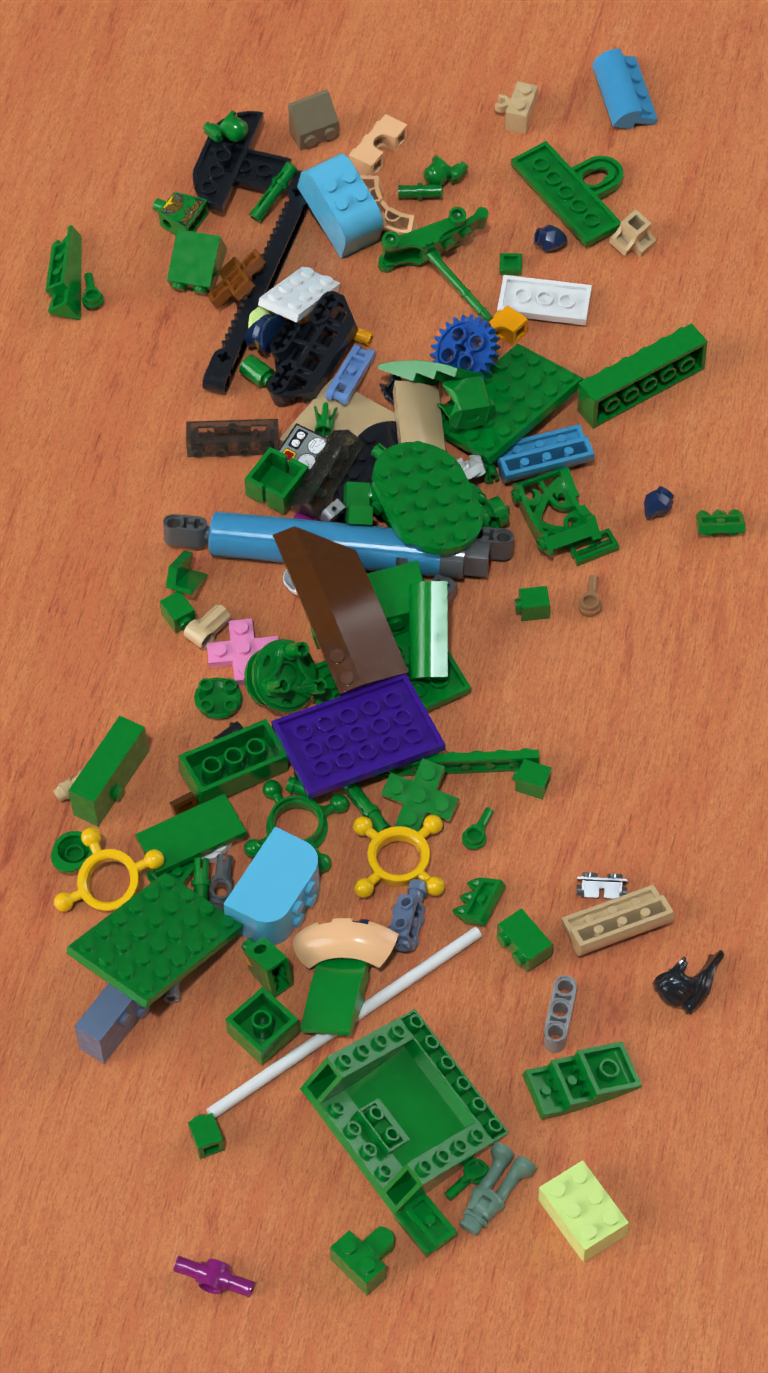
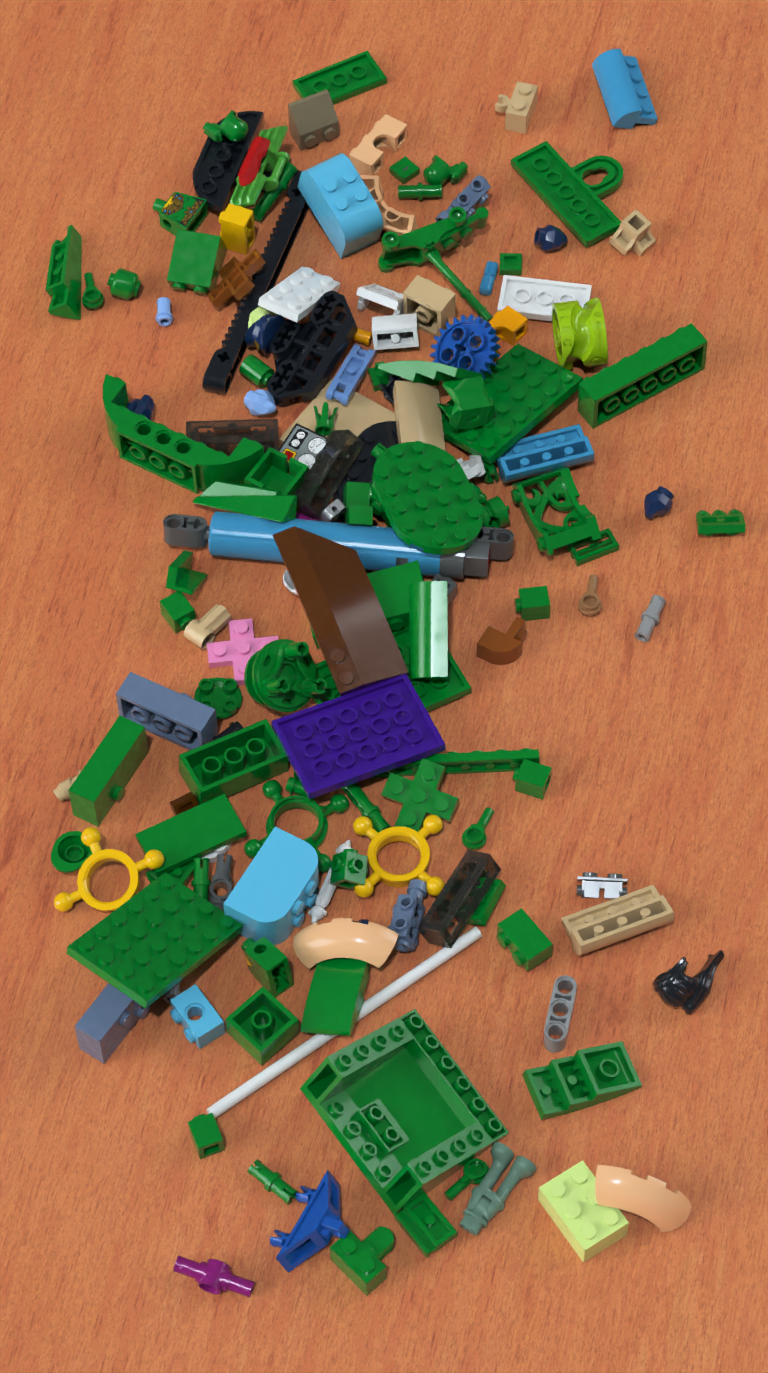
(124, 284): none -> green head
(142, 406): none -> dark blue rock
(164, 316): none -> light blue pin
(166, 712): none -> sand blue brick
(168, 452): none -> green slope
(194, 1003): none -> medium azure brick
(237, 228): none -> yellow brick
(249, 500): none -> green wedge
(259, 402): none -> light blue rock
(261, 157): none -> bright green piece
(272, 1181): none -> green pin
(315, 1226): none -> blue connector
(325, 894): none -> white wheel
(343, 78): none -> green tile
(348, 869): none -> green brick
(378, 376): none -> green tile
(381, 296): none -> white piece
(395, 331): none -> white brick
(404, 170): none -> green tile
(430, 303): none -> tan brick
(459, 898): none -> clear smoke brick
(472, 195): none -> sand blue brick
(489, 276): none -> dark azure piece
(500, 647): none -> dark orange brick
(579, 333): none -> lime piece
(645, 1197): none -> light nougat brick
(650, 618): none -> light grey pin

